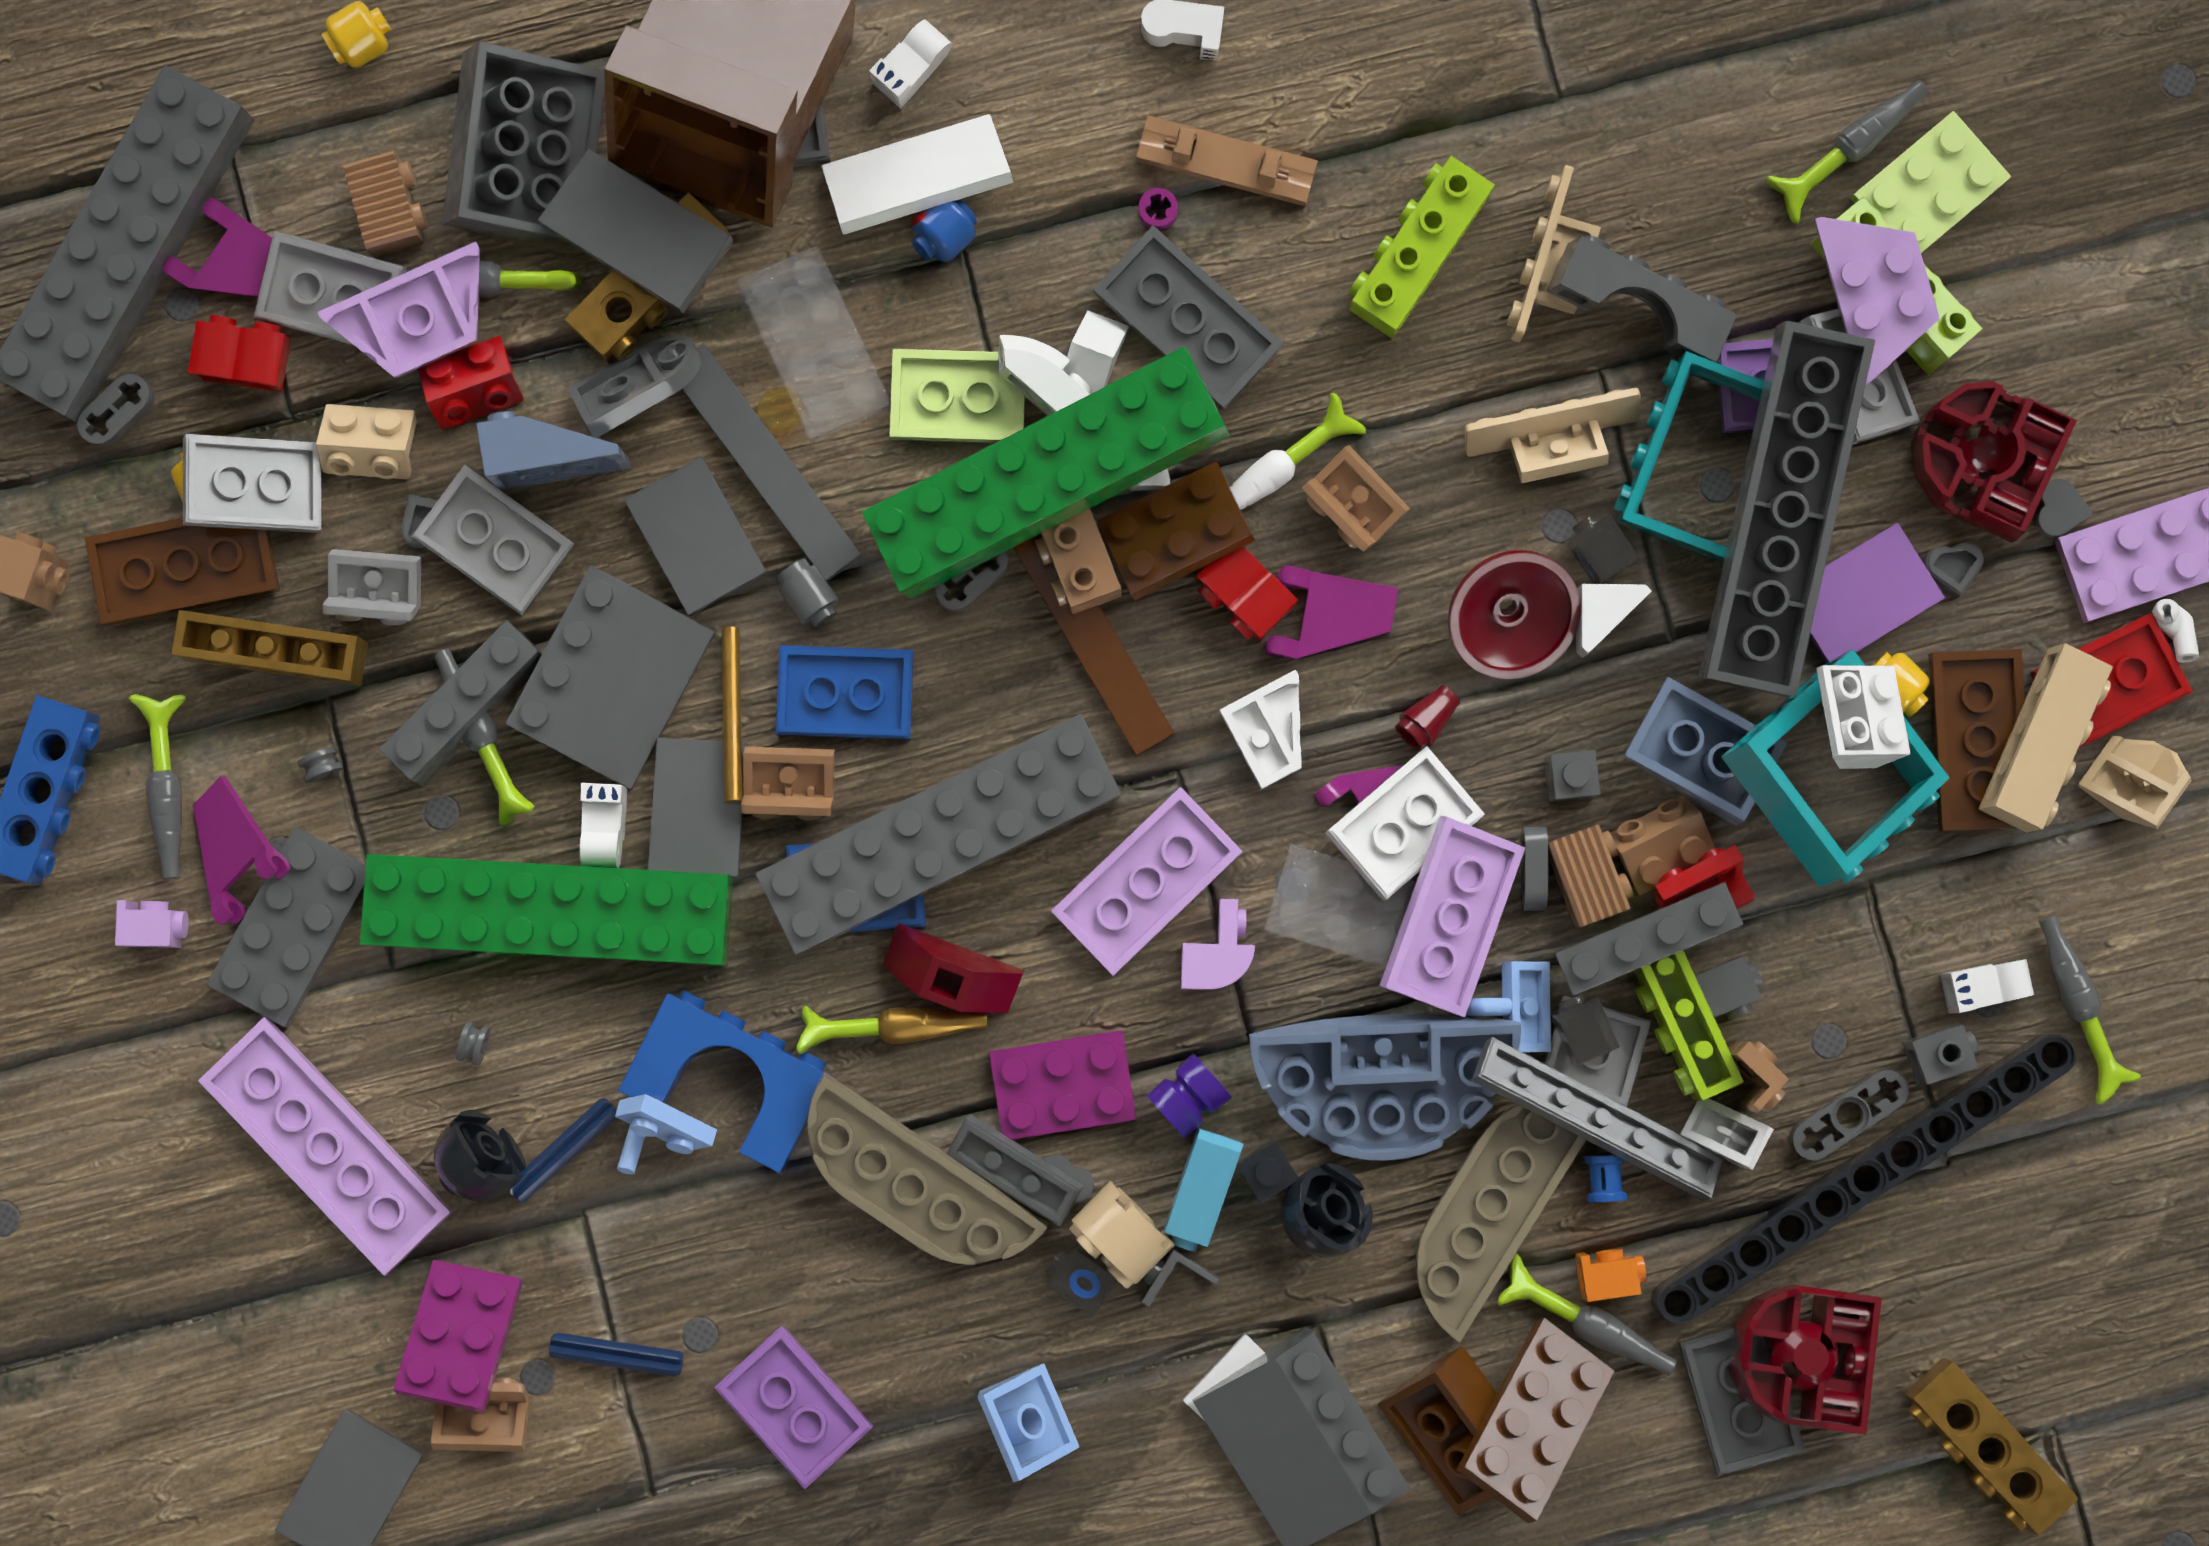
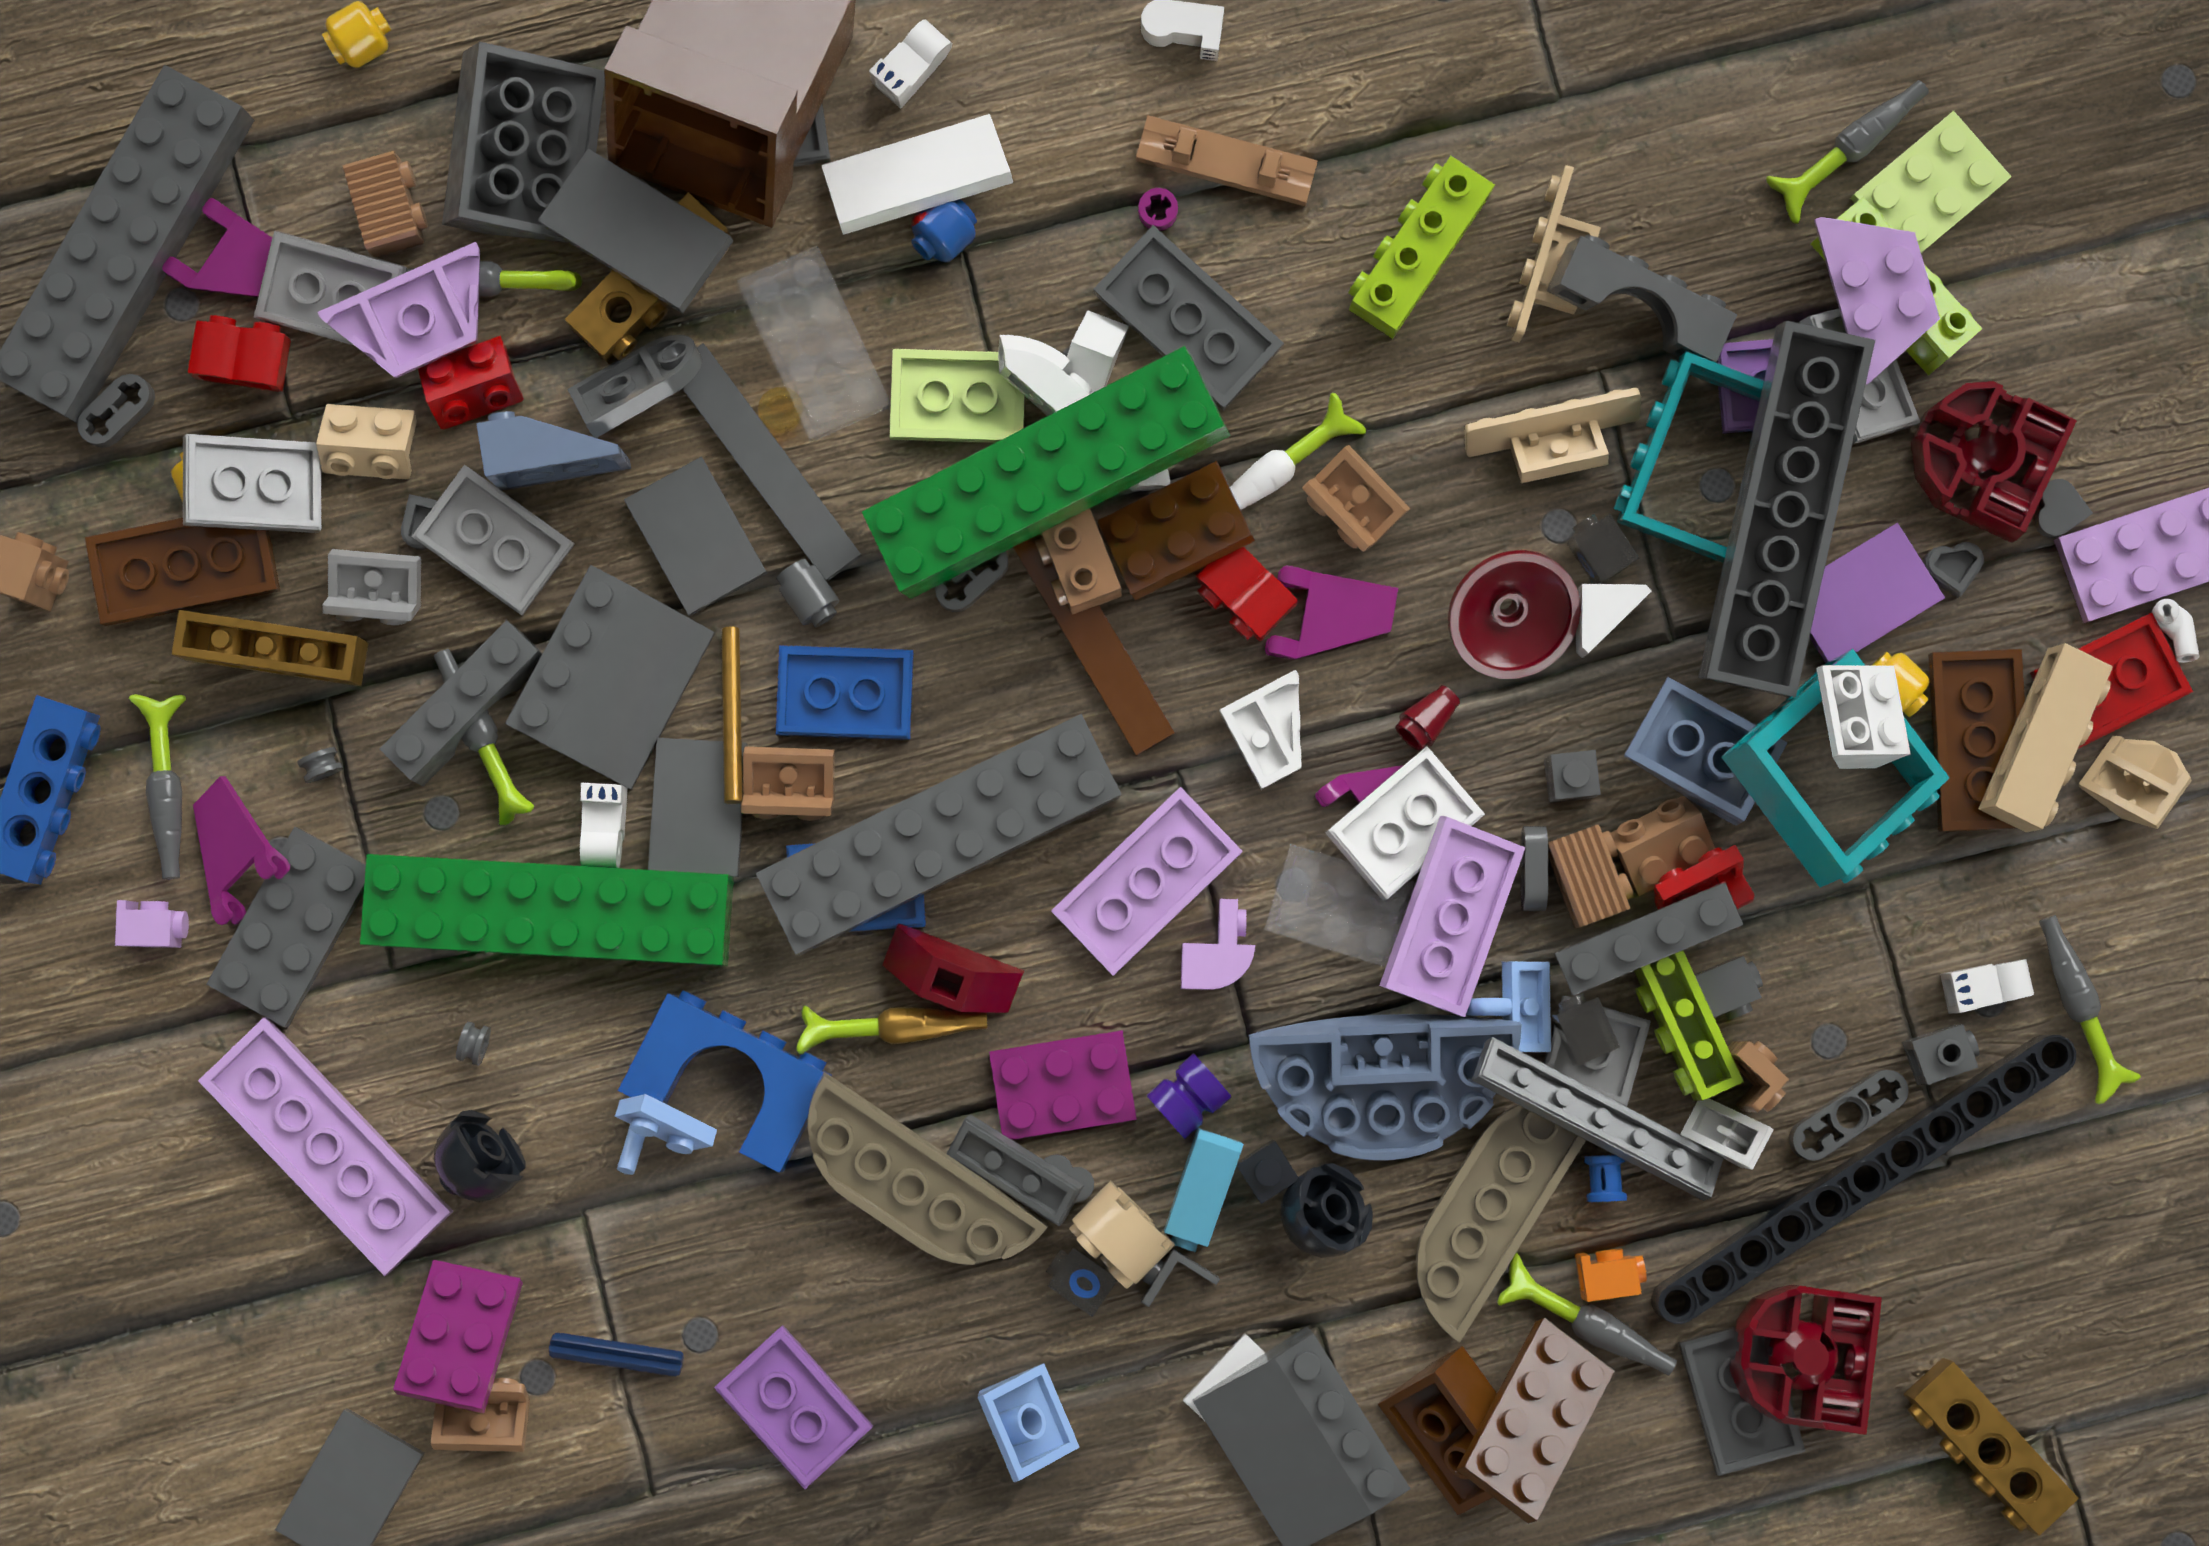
(564, 1149): dark blue axle -> none

